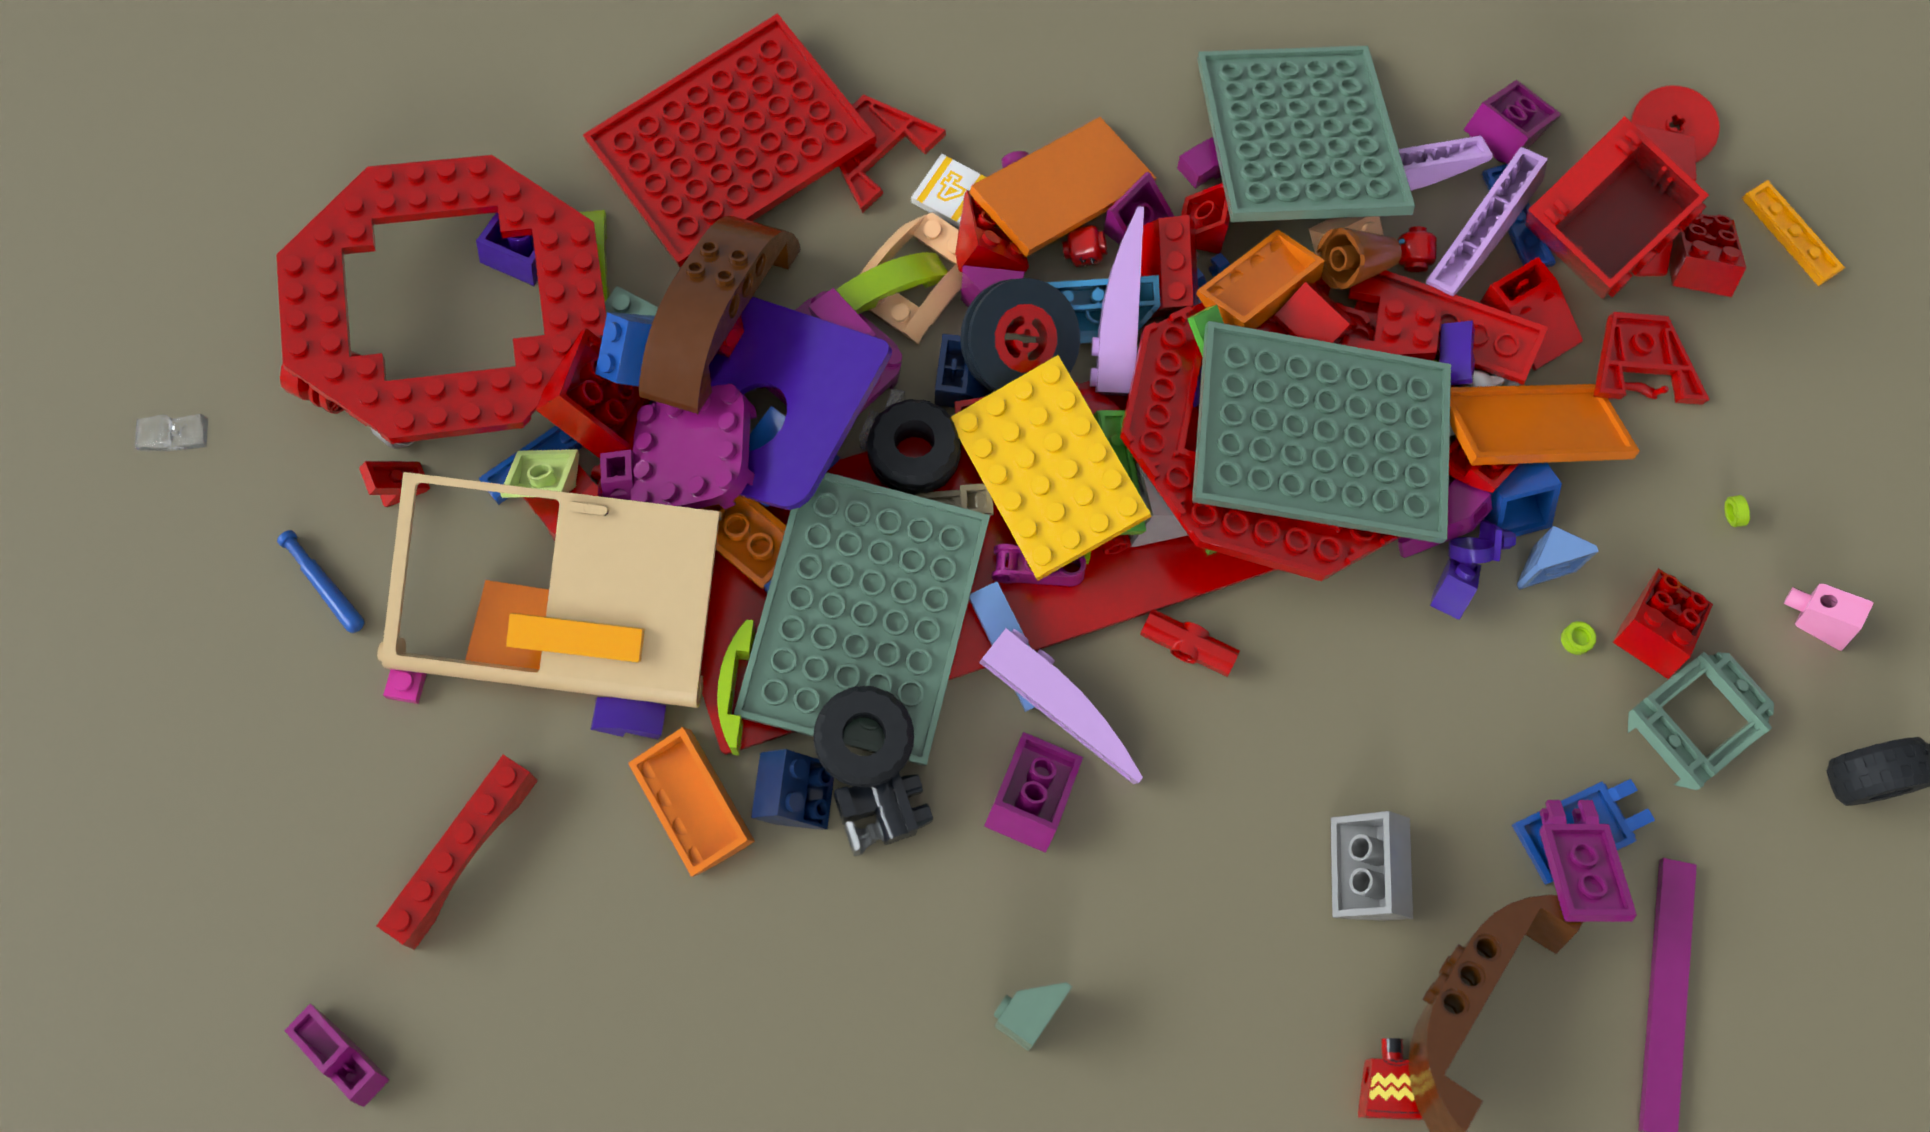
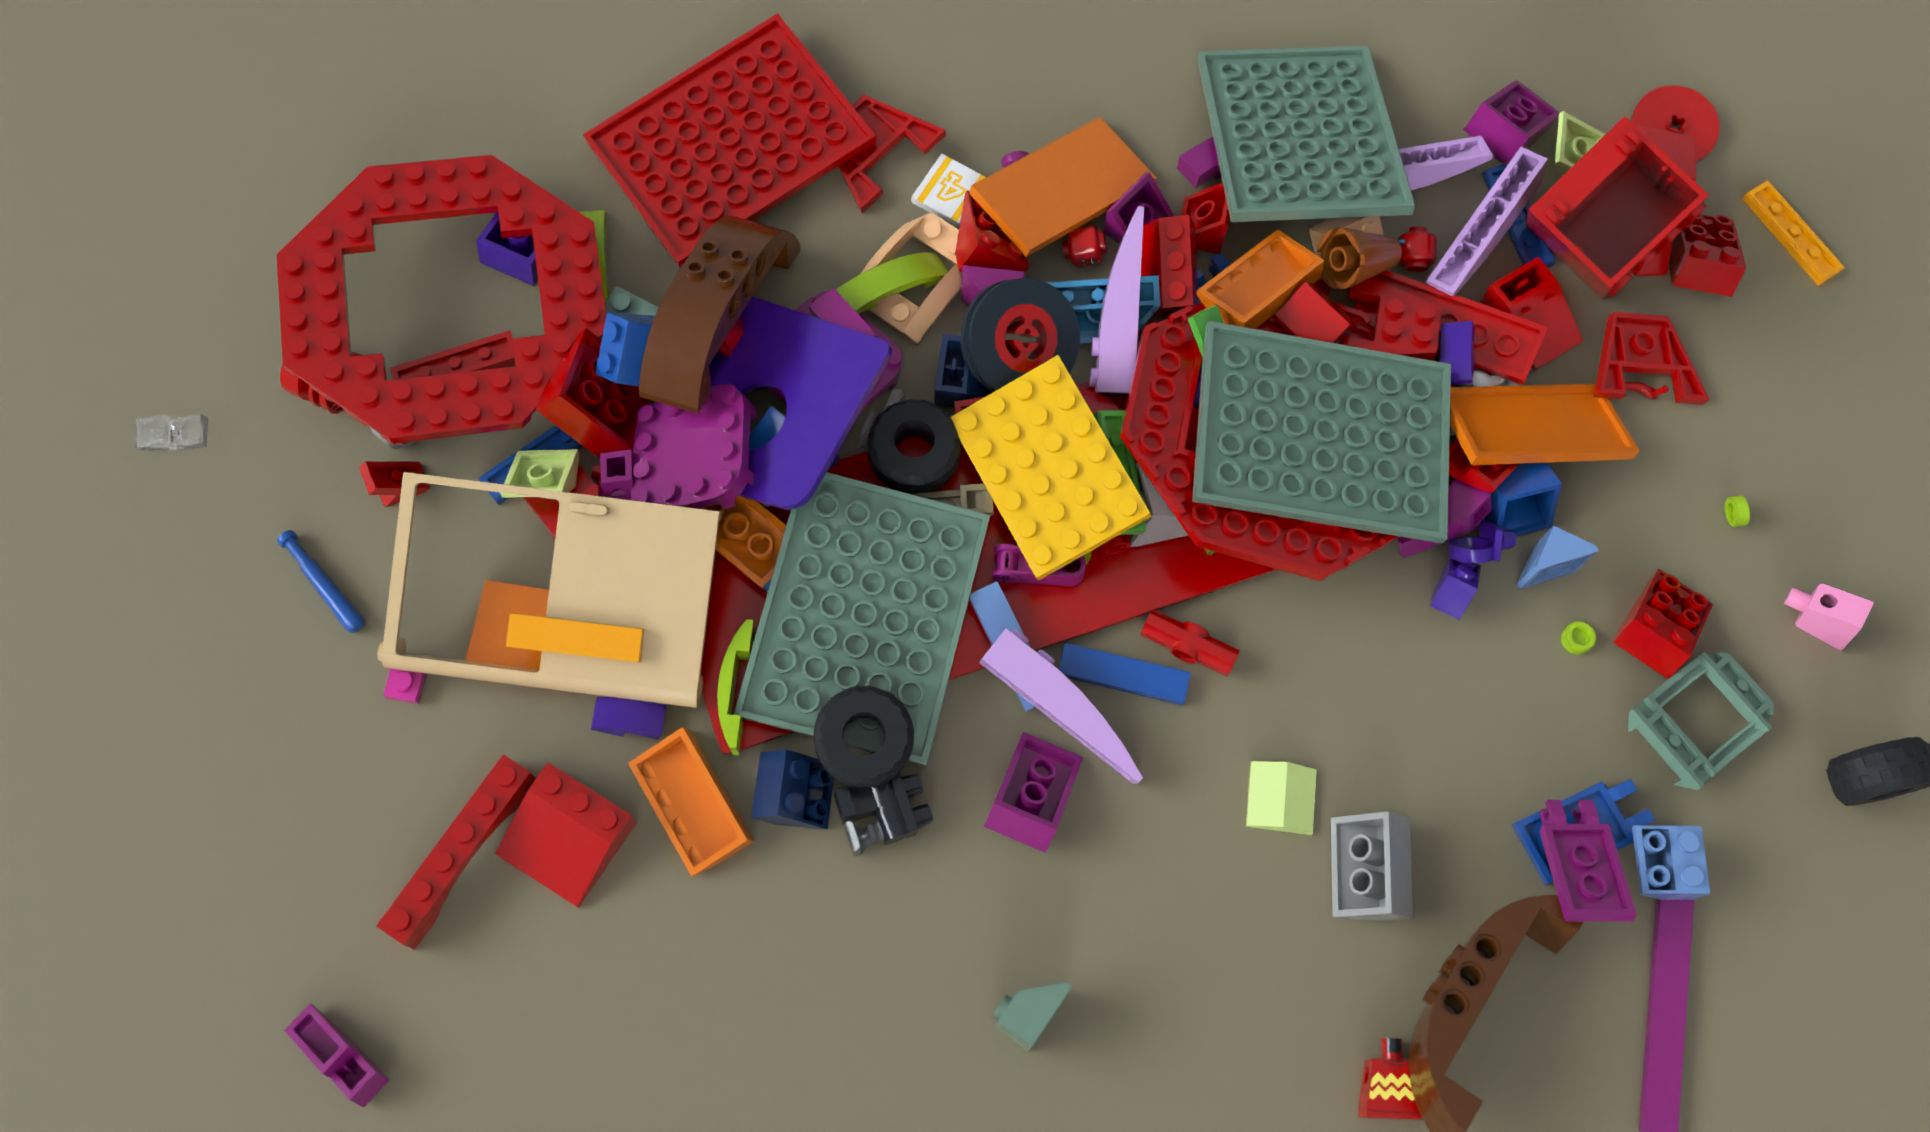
(481, 354): none -> red plate
(564, 834): none -> red slope
(1124, 674): none -> blue tile
(1281, 797): none -> yellowish green slope
(1573, 141): none -> yellowish green slope
(1671, 862): none -> medium blue slope

